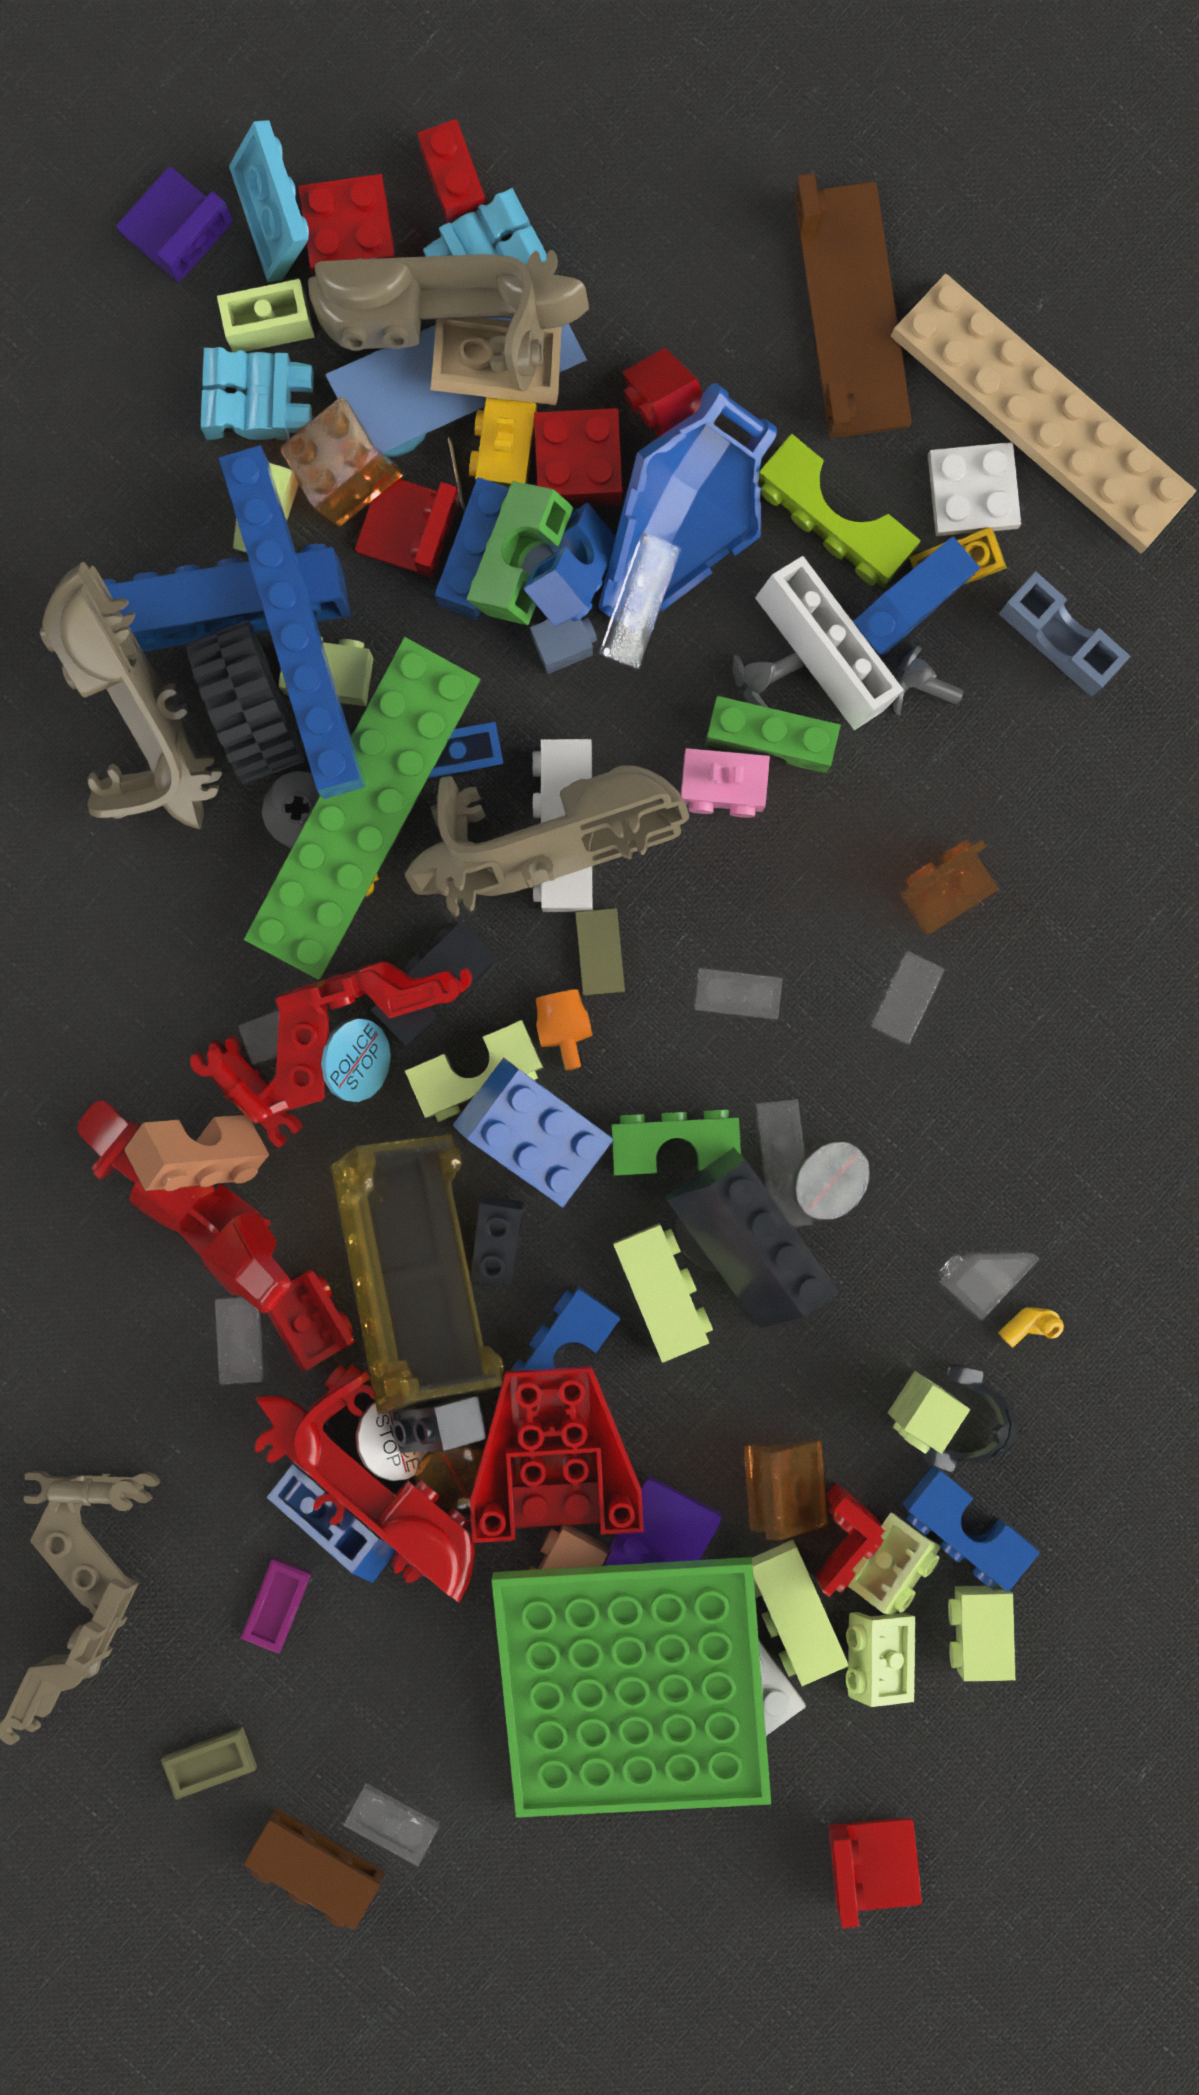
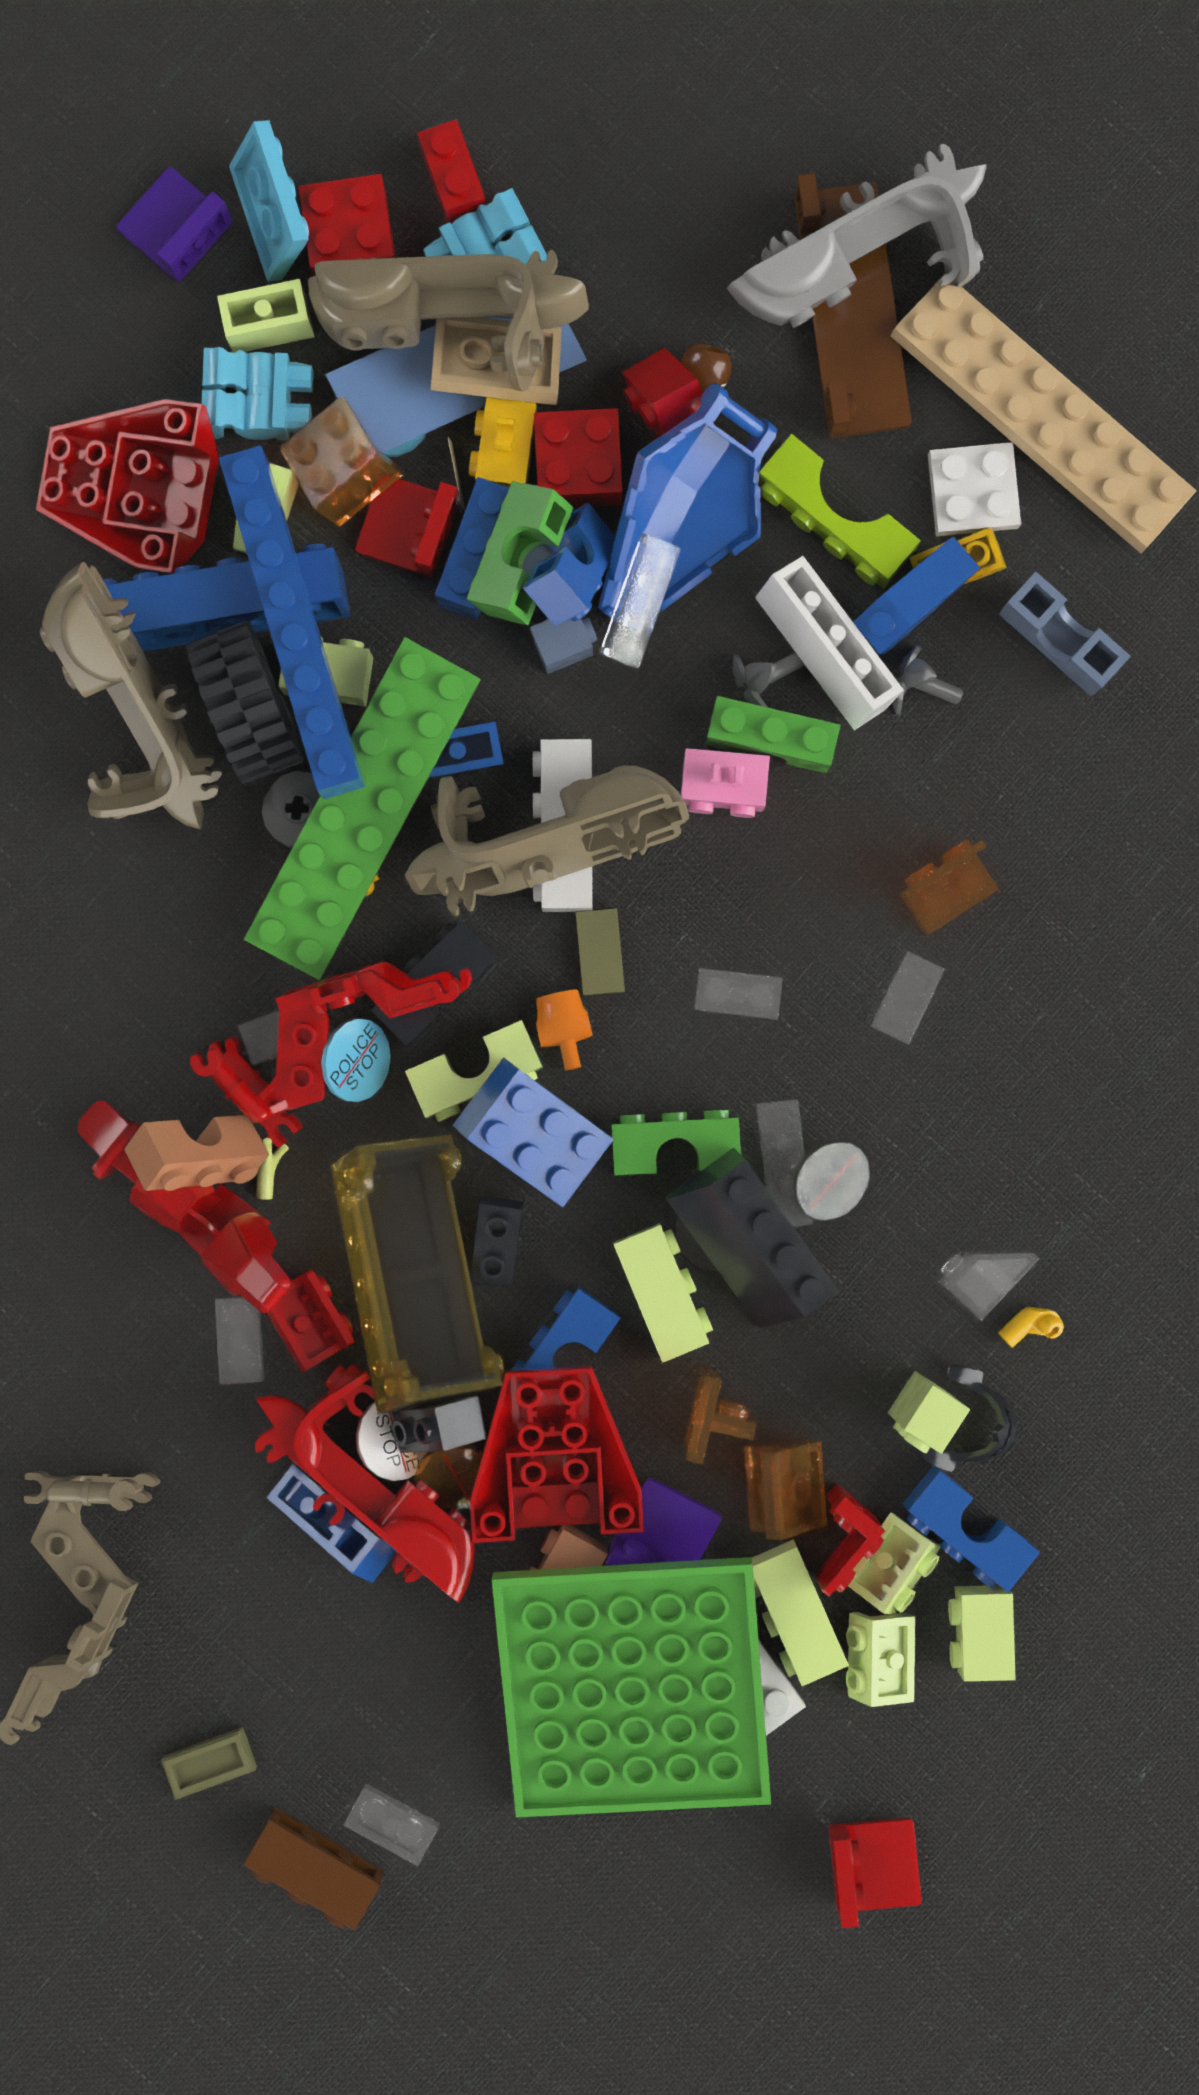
(134, 481): none -> red wedge
(266, 1171): none -> yellowish green bar
(276, 1605): magenta tile -> none
(707, 1416): none -> clear orange bracket
(708, 364): none -> reddish brown piece
(818, 268): none -> light grey piece

